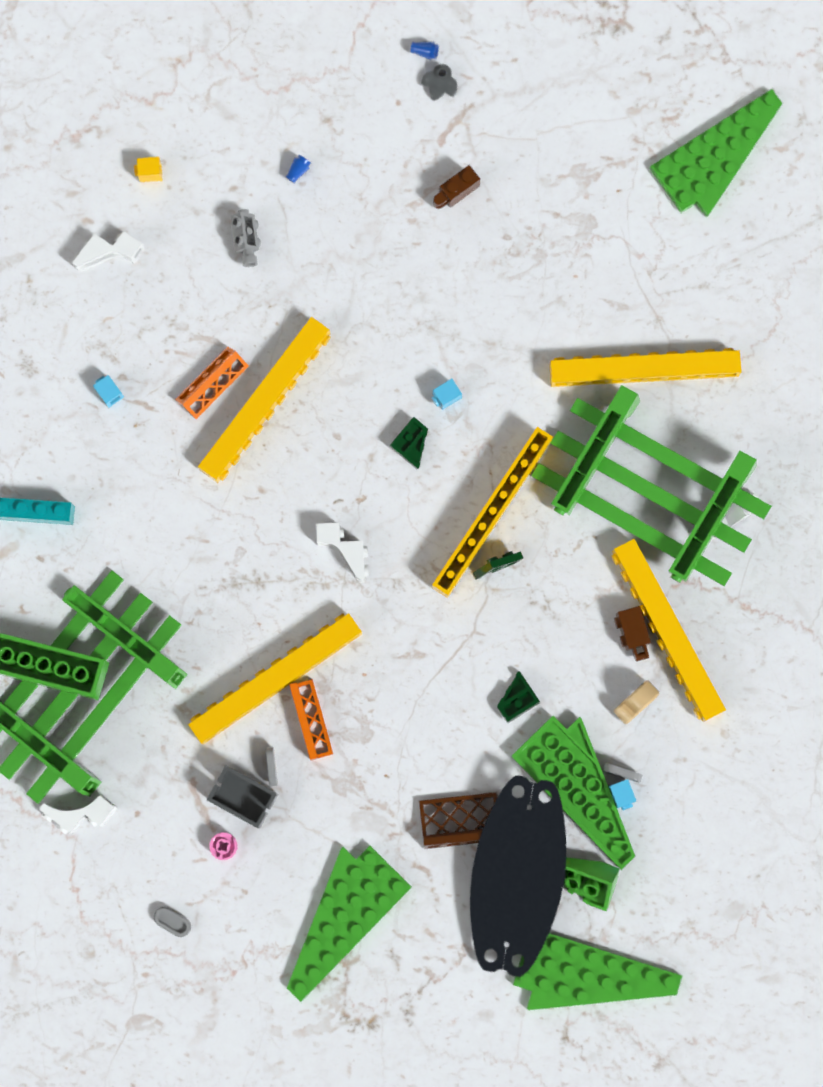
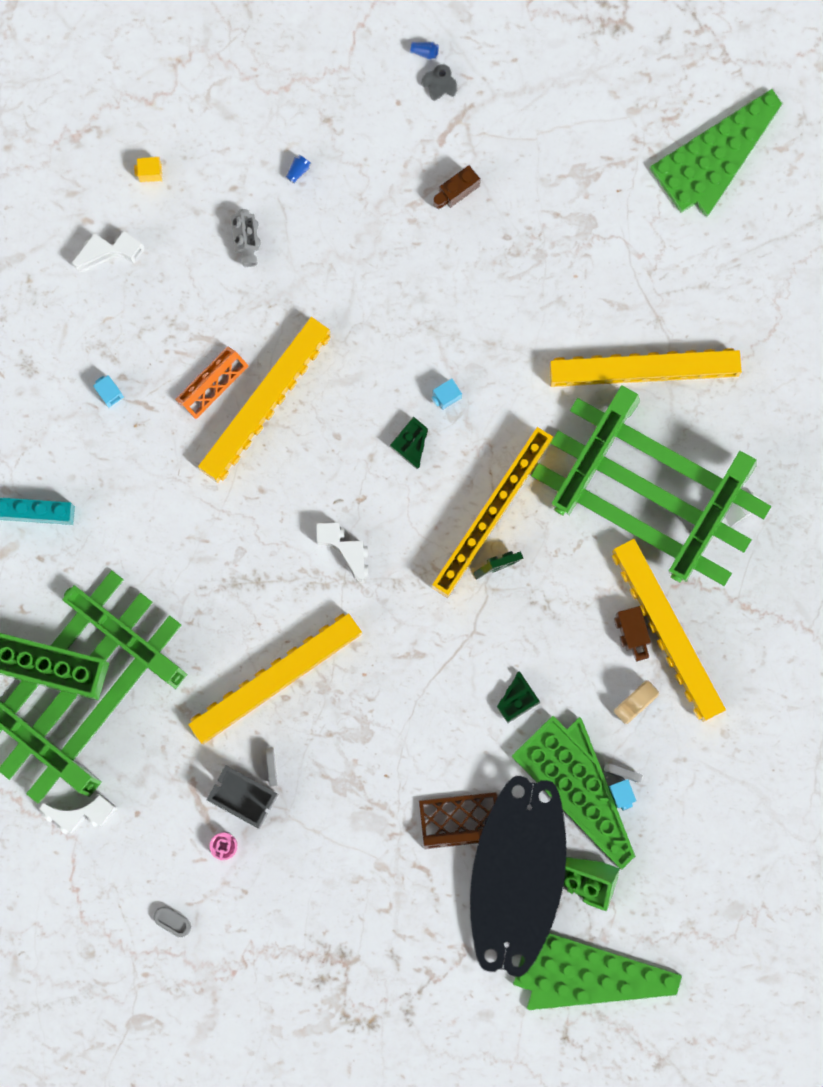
(305, 726): orange fence -> none
(351, 905): bright green wing -> none

